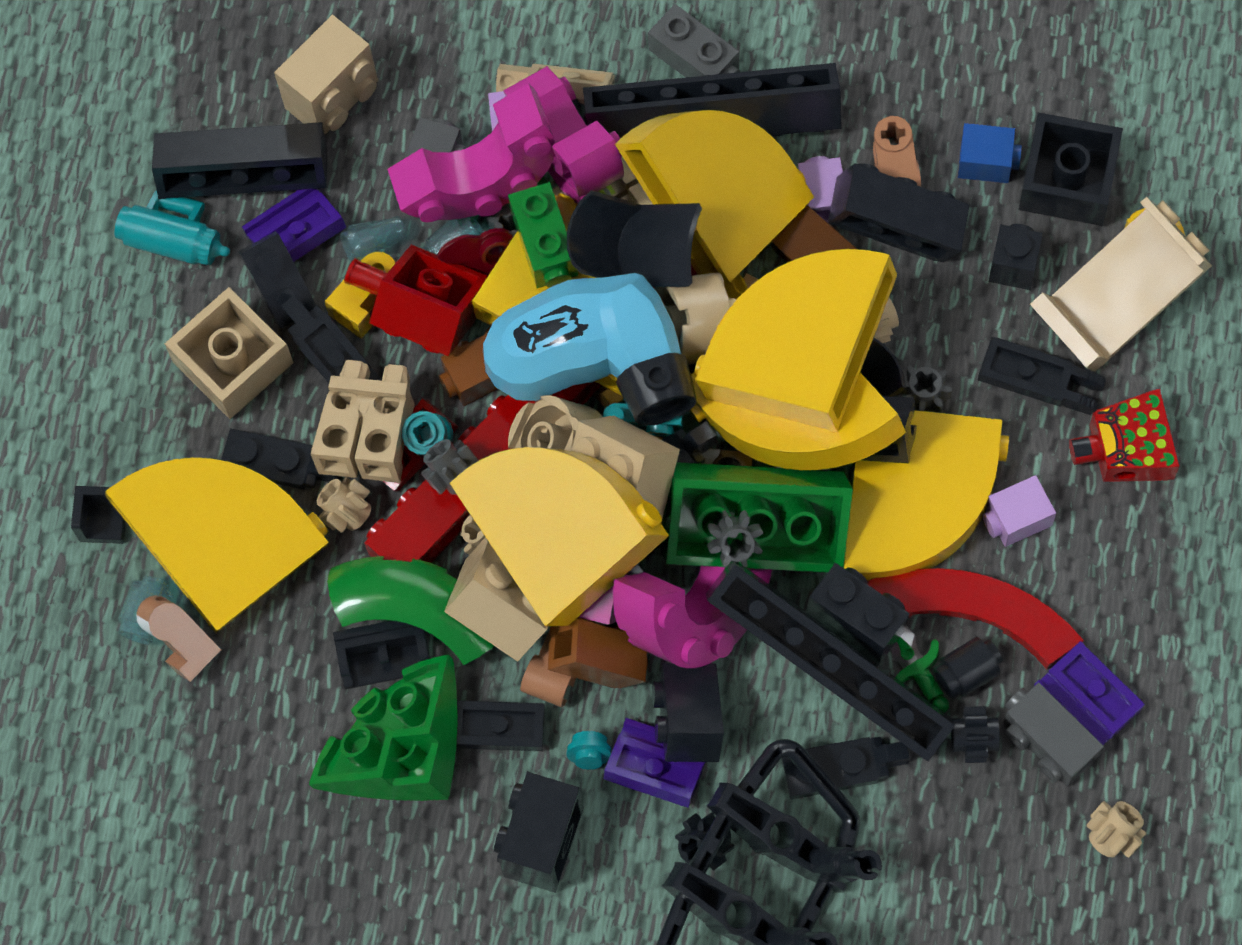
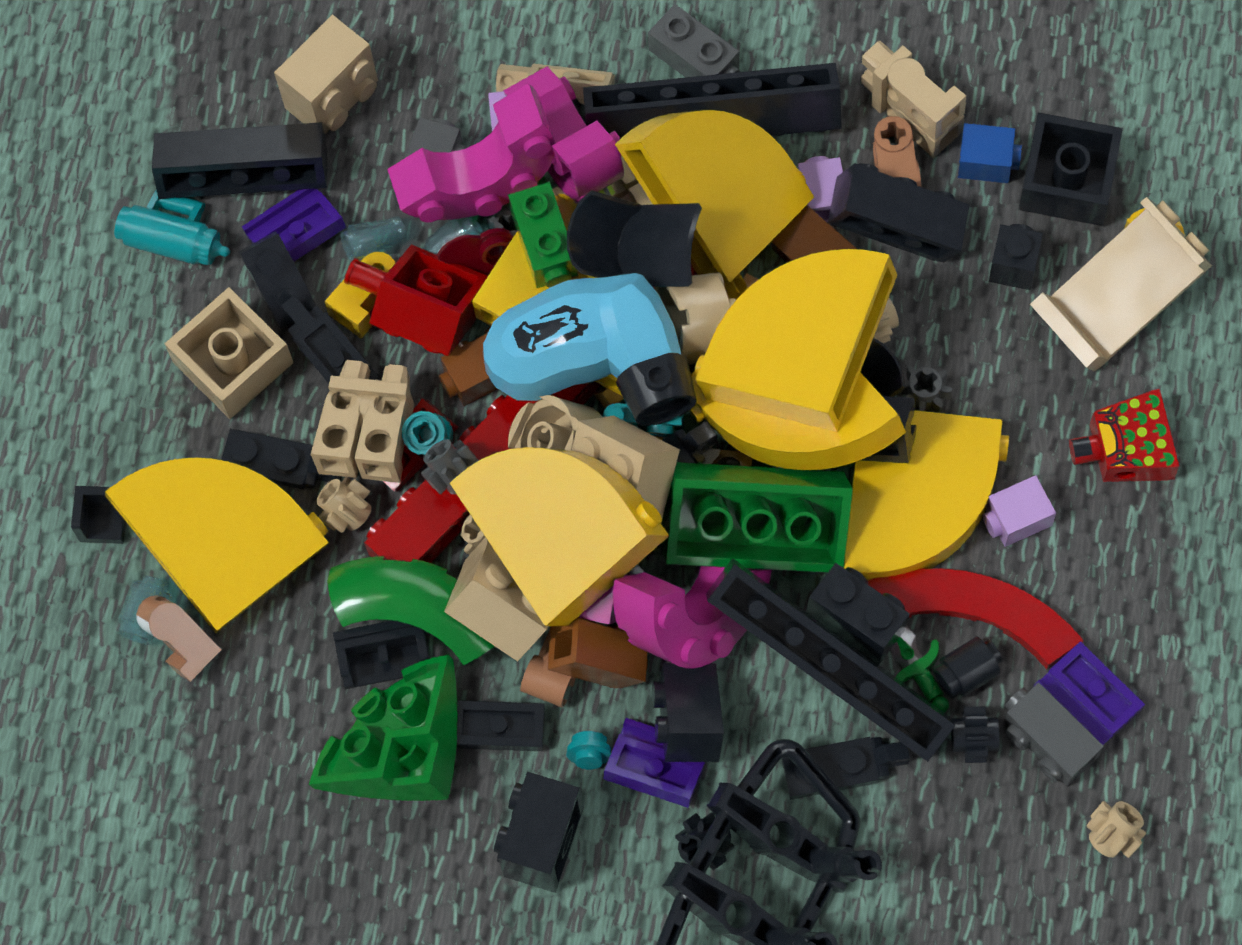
(739, 549): dark grey gear -> none
(904, 91): none -> tan hips
(1038, 375): black hinge -> none

